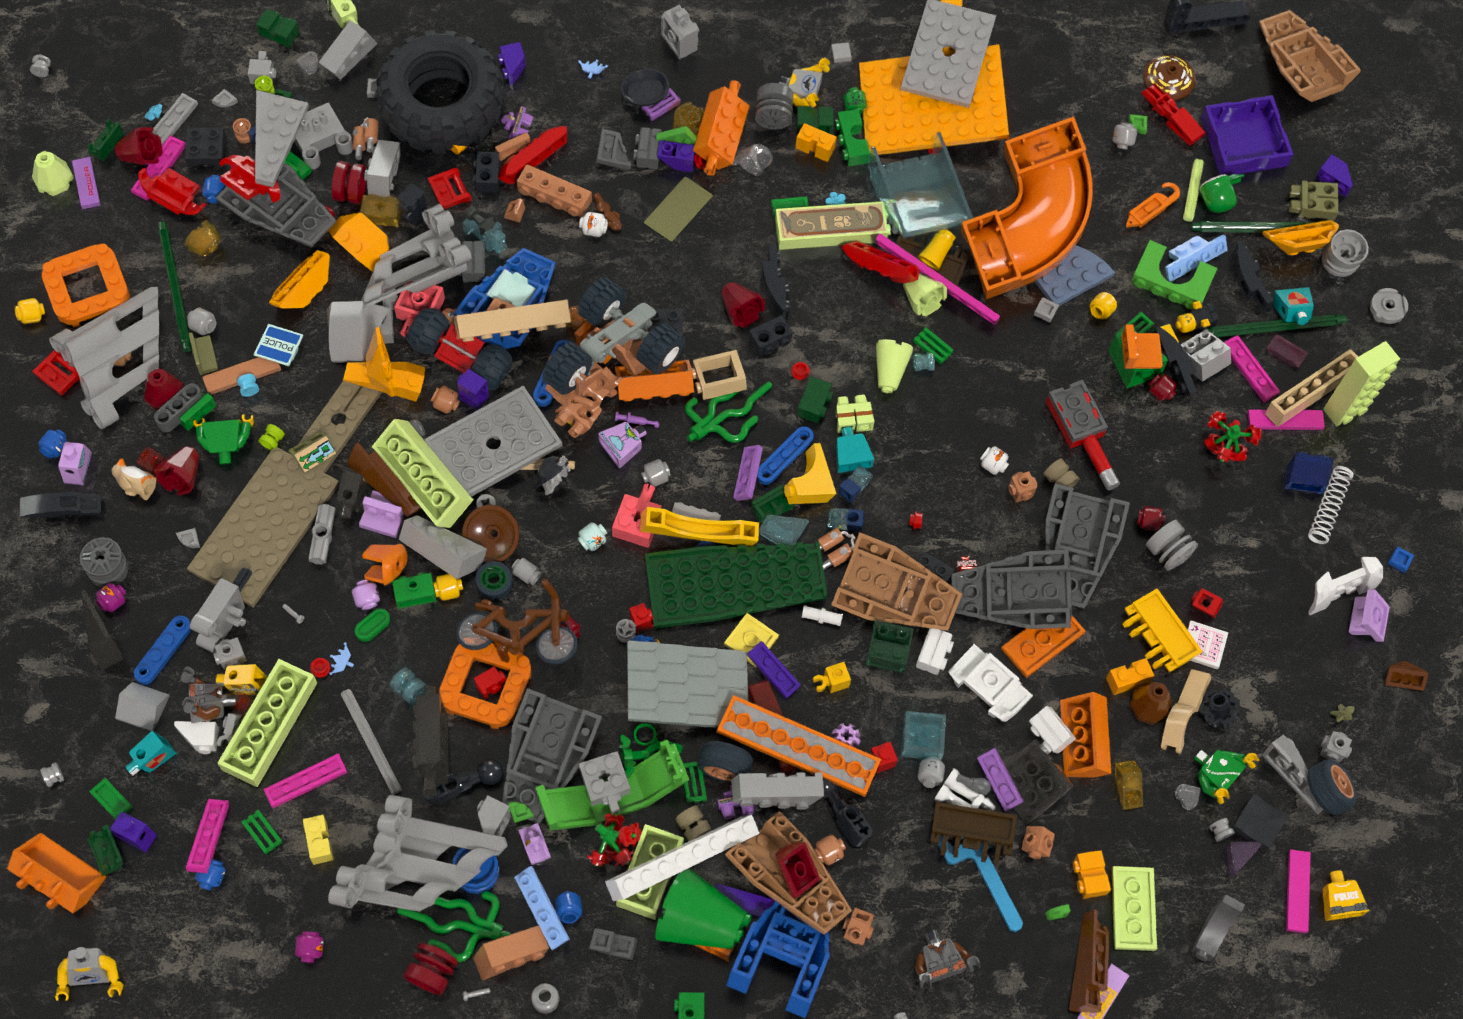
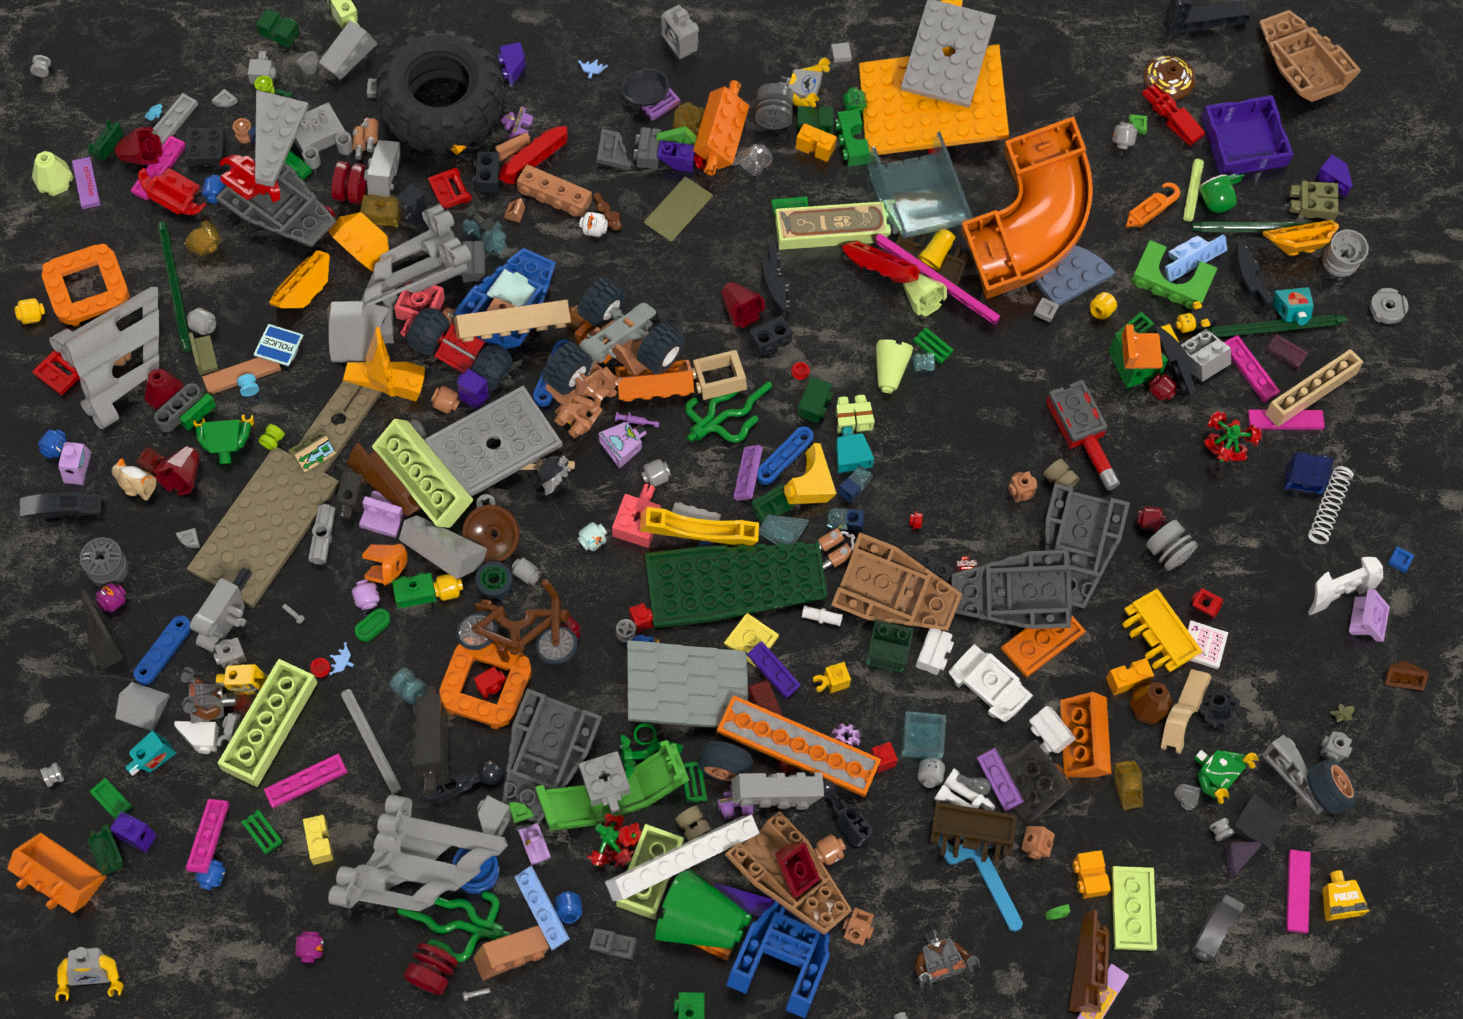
(545, 998): light grey head -> none
(834, 200): medium azure plant -> none
(994, 460): white head -> none
(1361, 384): yellowish green brick -> none

